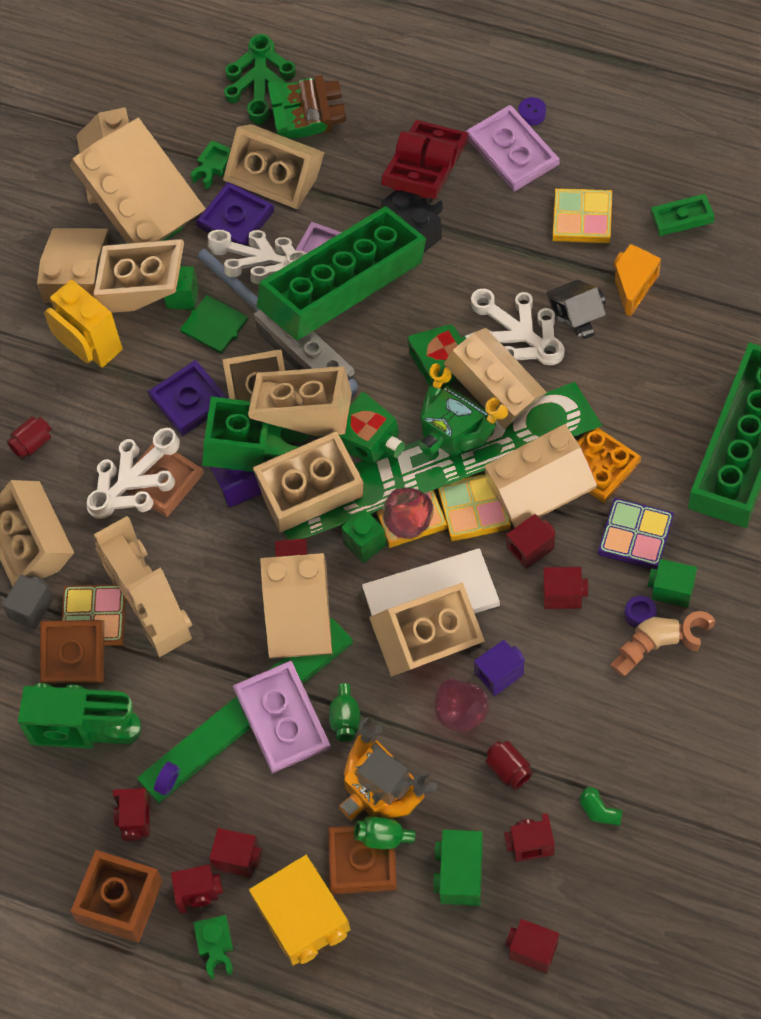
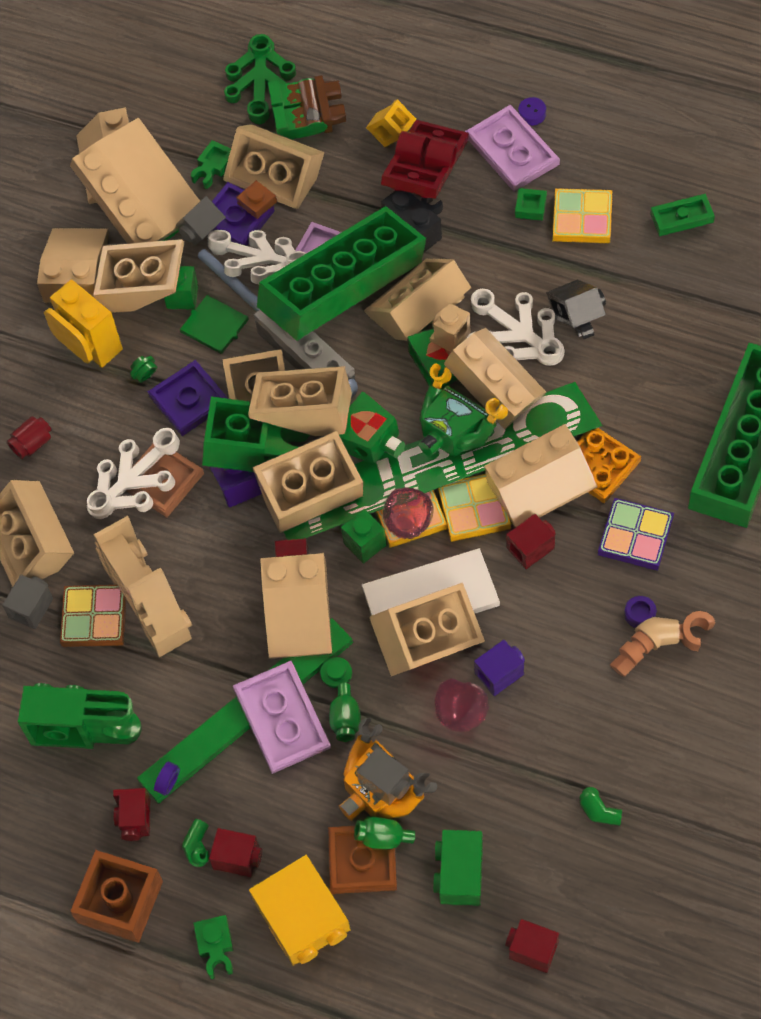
(72, 652): dark orange tile -> none
(143, 368): none -> green plate
(193, 846): none -> green arm
(195, 887): dark red brick -> none
(200, 221): none -> dark grey brick
(256, 199): none -> dark orange plate
(336, 671): none -> green plate
(390, 122): none -> yellow brick
(419, 297): none -> tan slope
(448, 324): none -> tan brick
(508, 764): dark red brick -> none
(530, 204): none -> green plate
(530, 839): dark red brick -> none
(564, 587): dark red brick -> none
(635, 275): light orange slope -> none
(672, 582): green brick -> none

